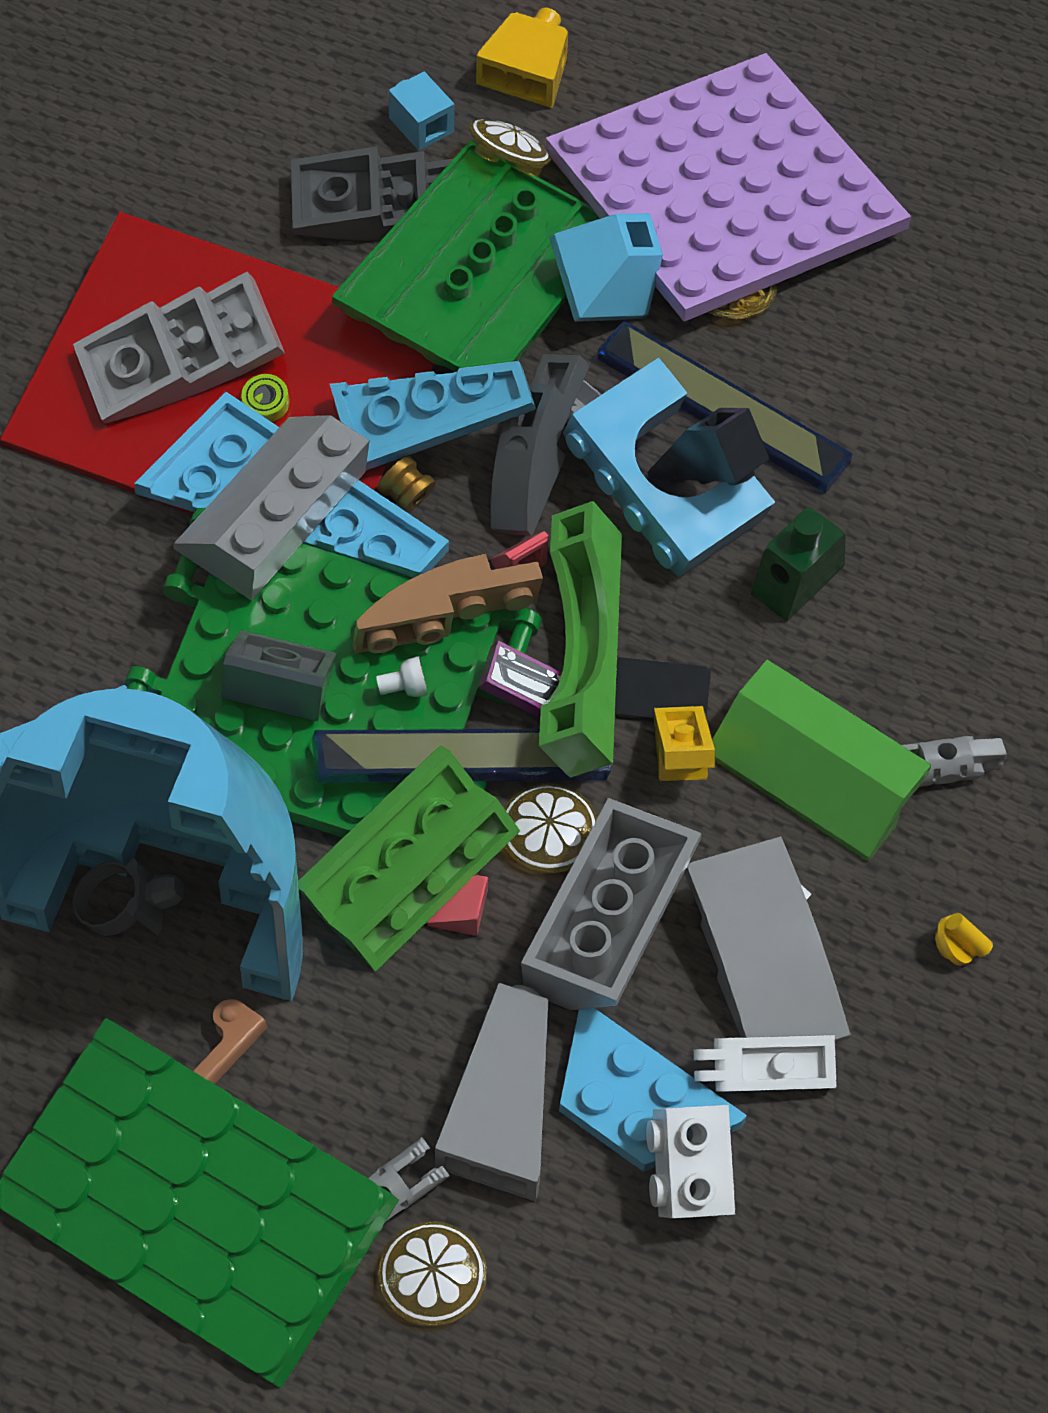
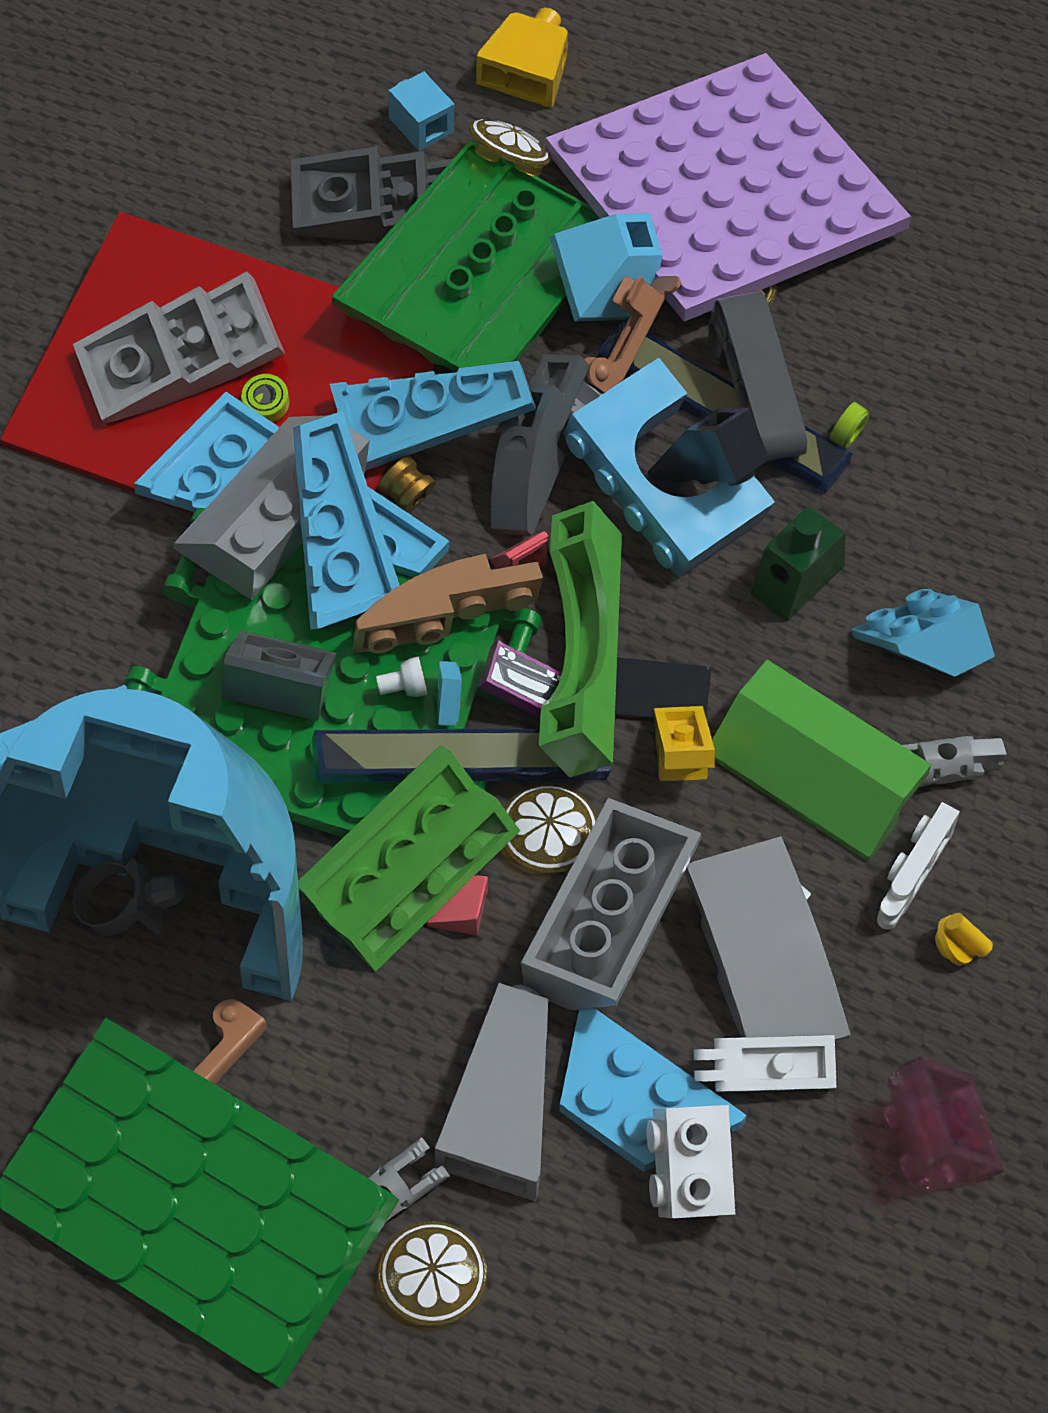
(341, 533): none -> medium azure wing
(448, 693): none -> medium azure tile
(642, 304): none -> nougat piece
(747, 339): none -> dark grey beam
(849, 425): none -> lime tile
(911, 871): none -> white hinge
(930, 631): none -> medium azure slope
(941, 1126): none -> clear pink brick

